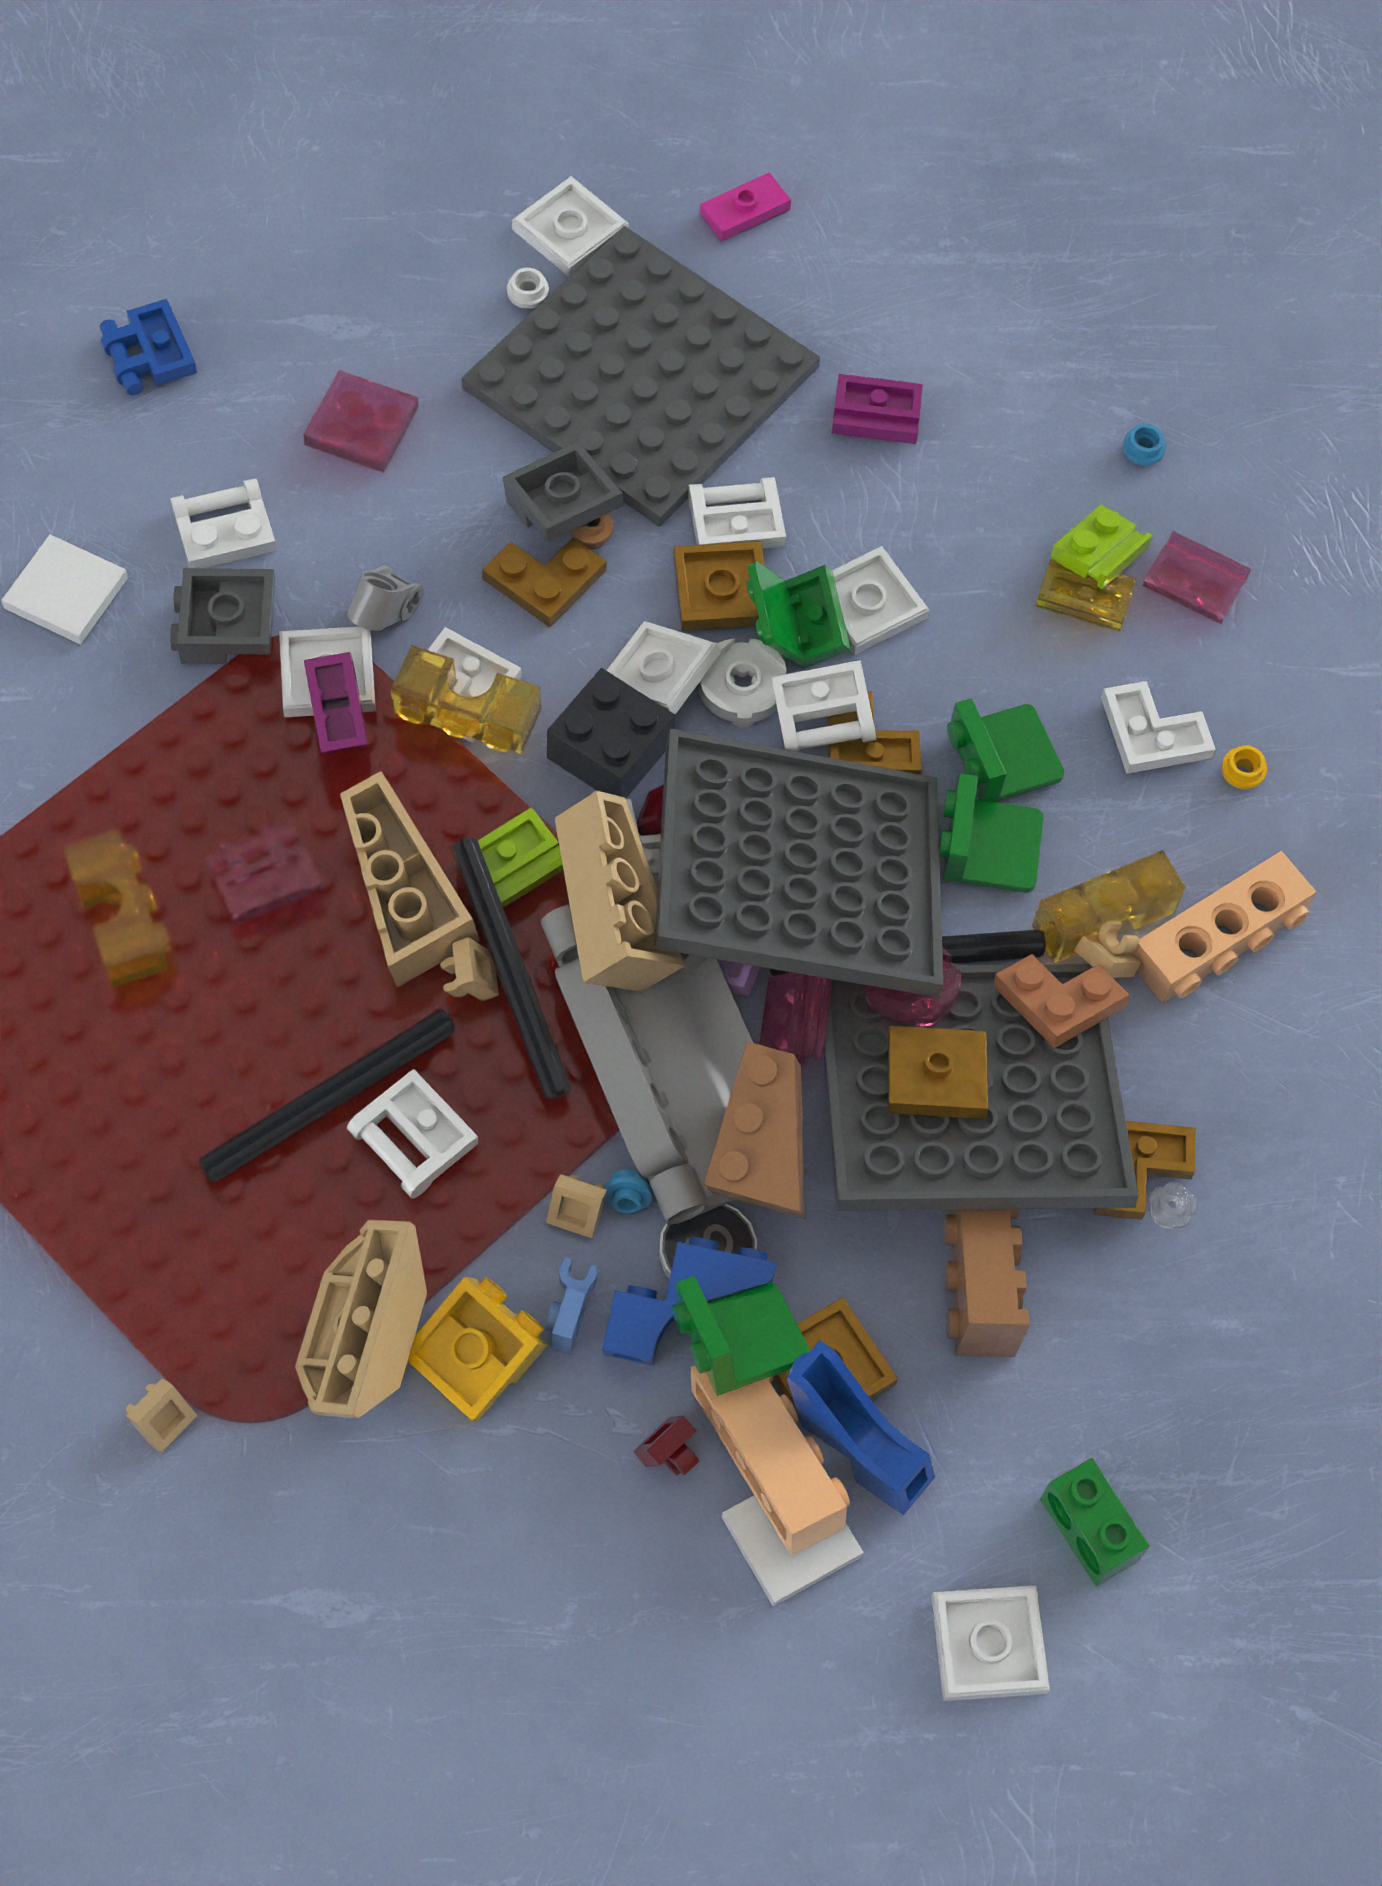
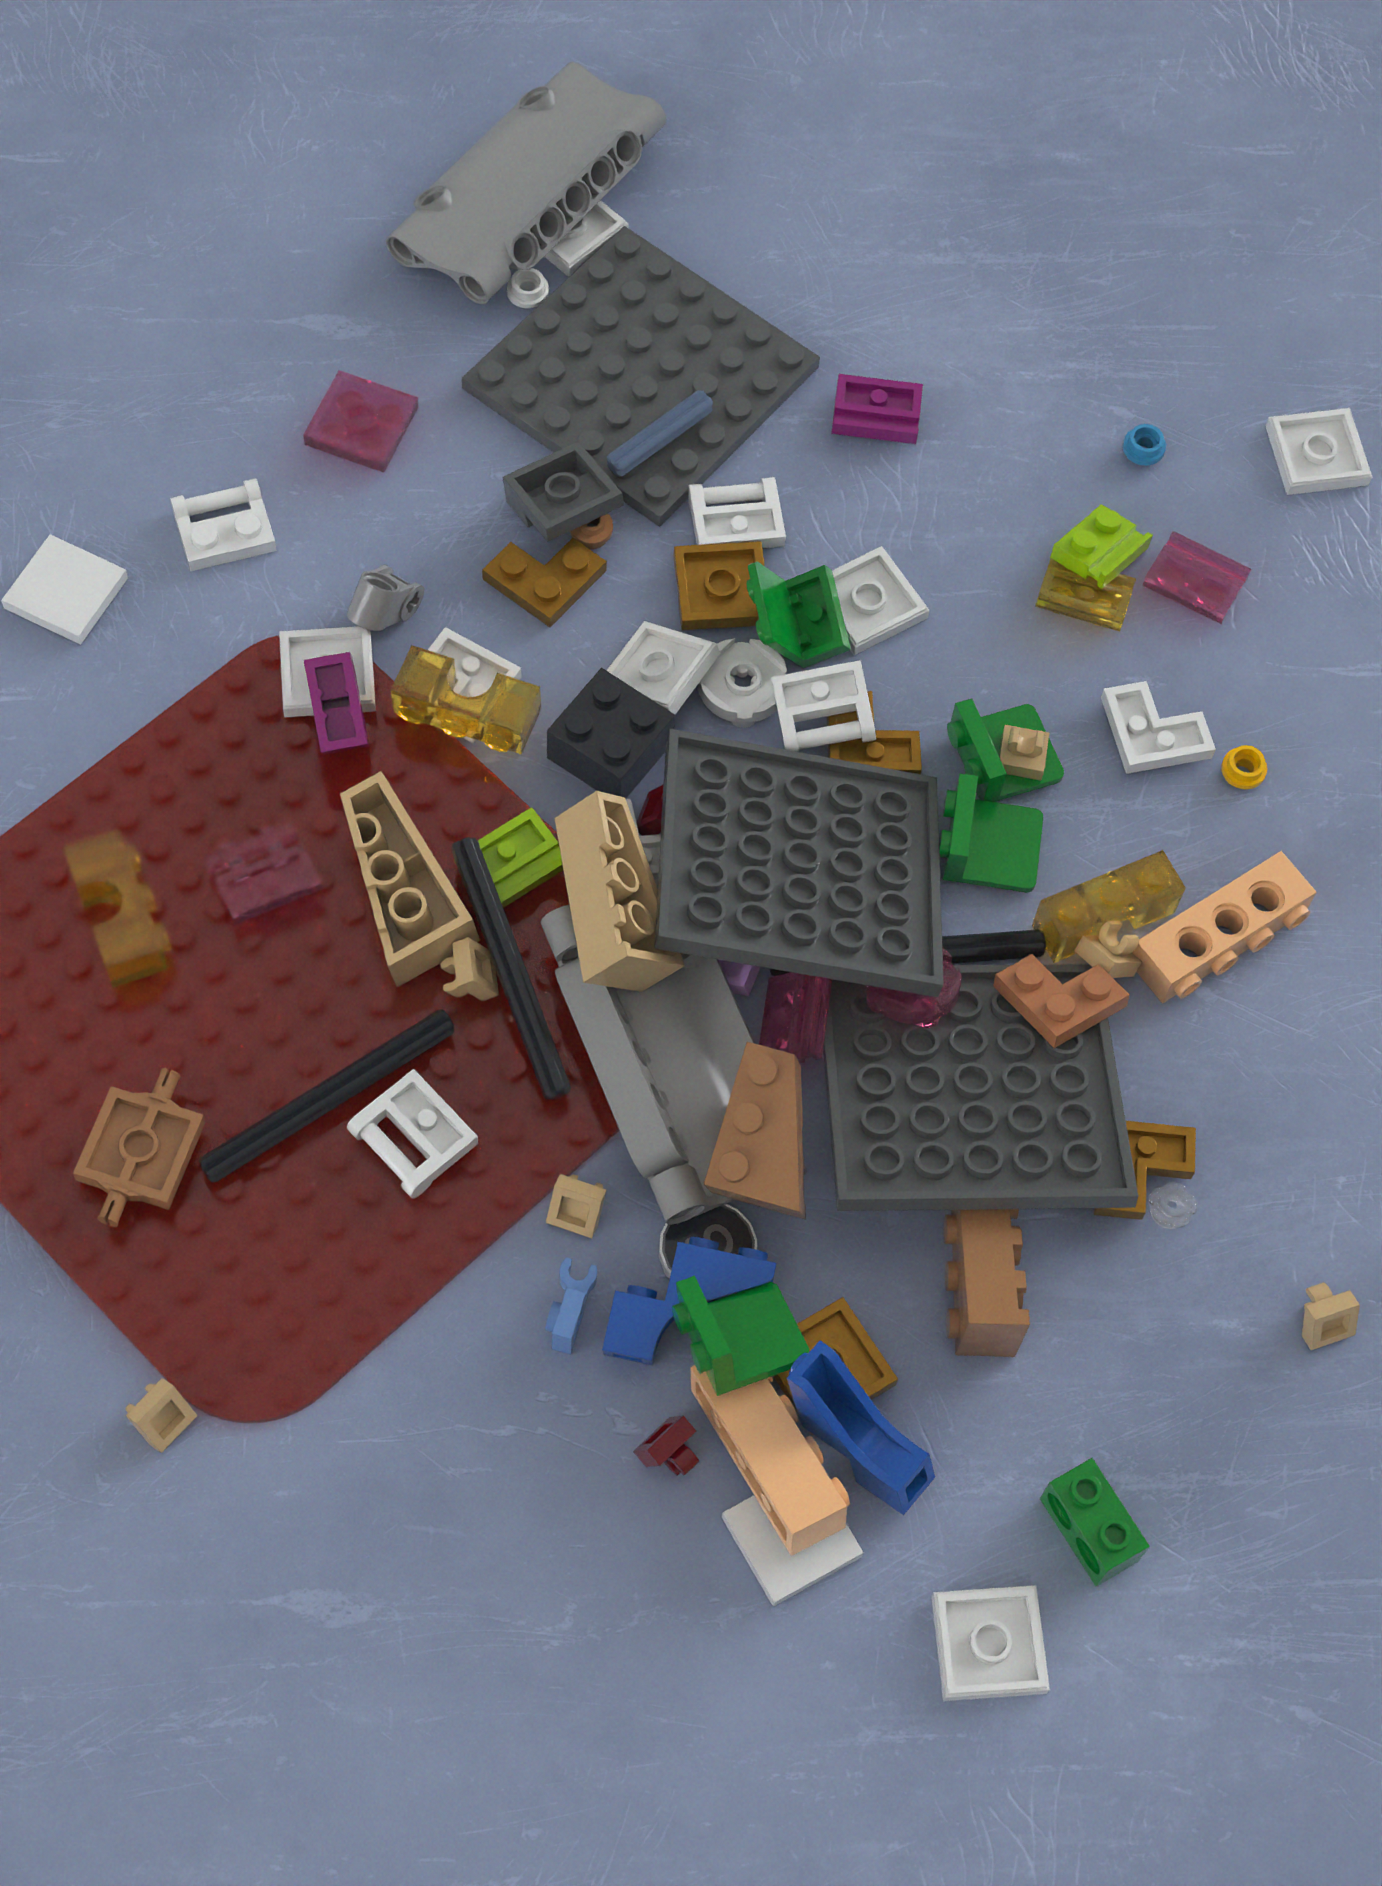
(139, 1147): none -> medium nougat plate
(160, 341): blue plate -> none
(223, 614): dark grey plate -> none
(363, 1321): tan wedge -> none
(476, 1346): yellow plate -> none
(527, 181): none -> light grey panel
(628, 1191): dark azure plate -> none
(659, 433): none -> sand blue axle
(745, 206): dark pink plate -> none
(937, 1072): pearl gold plate -> none
(1023, 751): none -> tan tile
(1318, 451): none -> white tile
(1329, 1316): none -> tan tile

